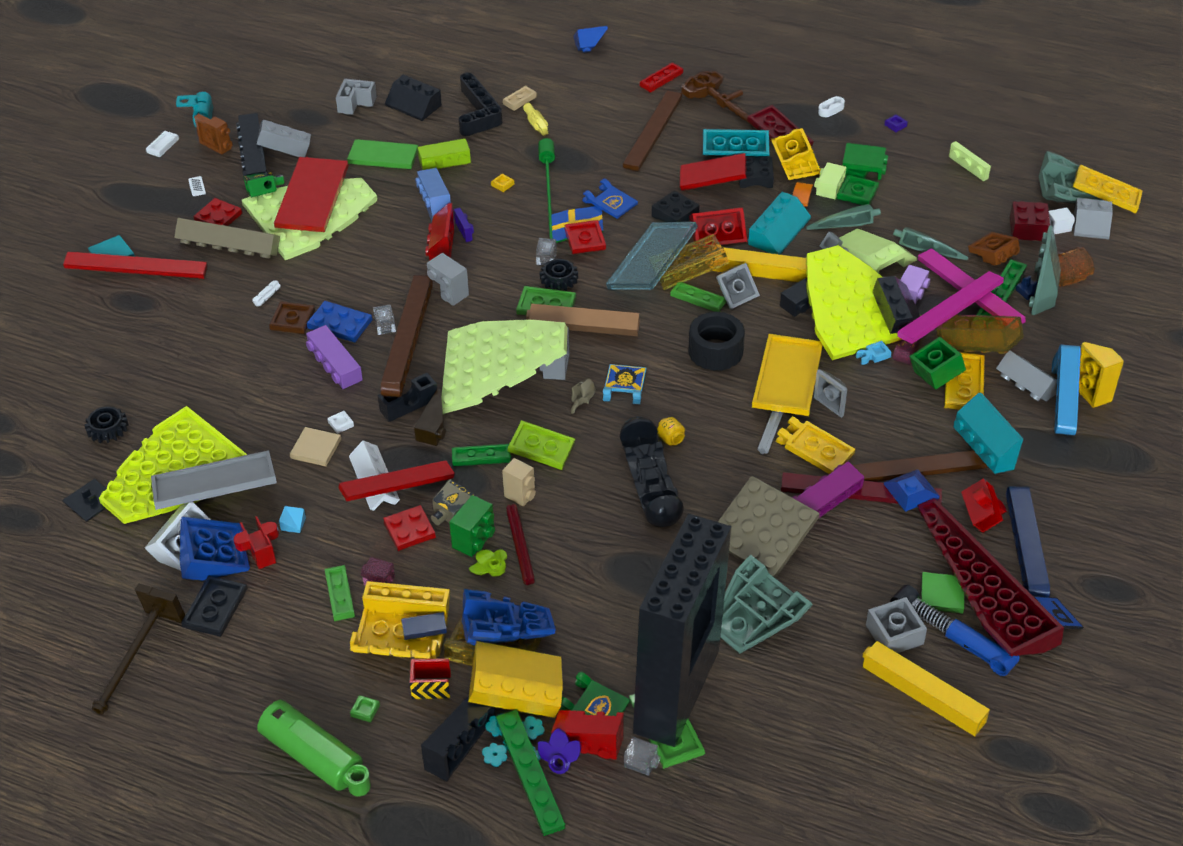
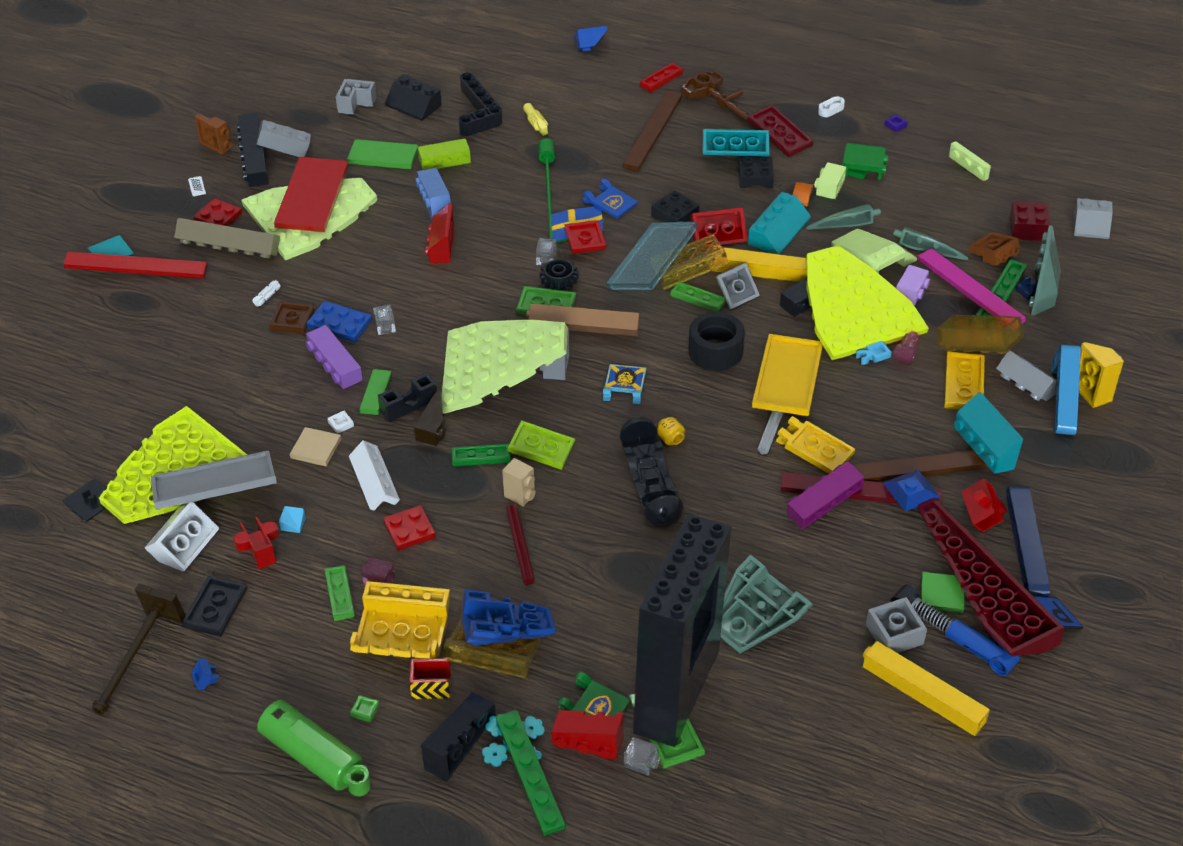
(106, 424): black gear -> none
(162, 143): white tile -> none
(201, 104): teal piece -> none
(203, 674): none -> blue tile
(210, 549): blue slope -> none
(255, 183): green torso -> none
(377, 384): none -> bright green tile
(396, 480): red tile -> none
(406, 336): reddish brown beam -> none
(424, 626): dark blue tile -> none
(449, 502): torso -> none
(450, 276): light grey brick -> none
(463, 225): dark purple plate -> none
(472, 526): green brick -> none
(489, 563): lime plate -> none
(502, 182): yellow tile -> none
(516, 679): yellow slope -> none
(519, 98): tan plate -> none
(559, 748): dark purple plate -> none
(582, 393): dark tan piece -> none
(713, 171): red tile -> none
(767, 525): dark tan plate -> none
(796, 155): yellow slope -> none
(830, 392): light grey slope -> none
(831, 240): light grey plate -> none
(857, 190): green tile -> none
(895, 303): black slope -> none
(937, 363): green brick -> none
(950, 307): dark pink tile -> none
(1057, 180): sand green wedge -> none
(1061, 220): white brick -> none
(1075, 266): clear orange slope -> none
(1107, 188): yellow tile -> none

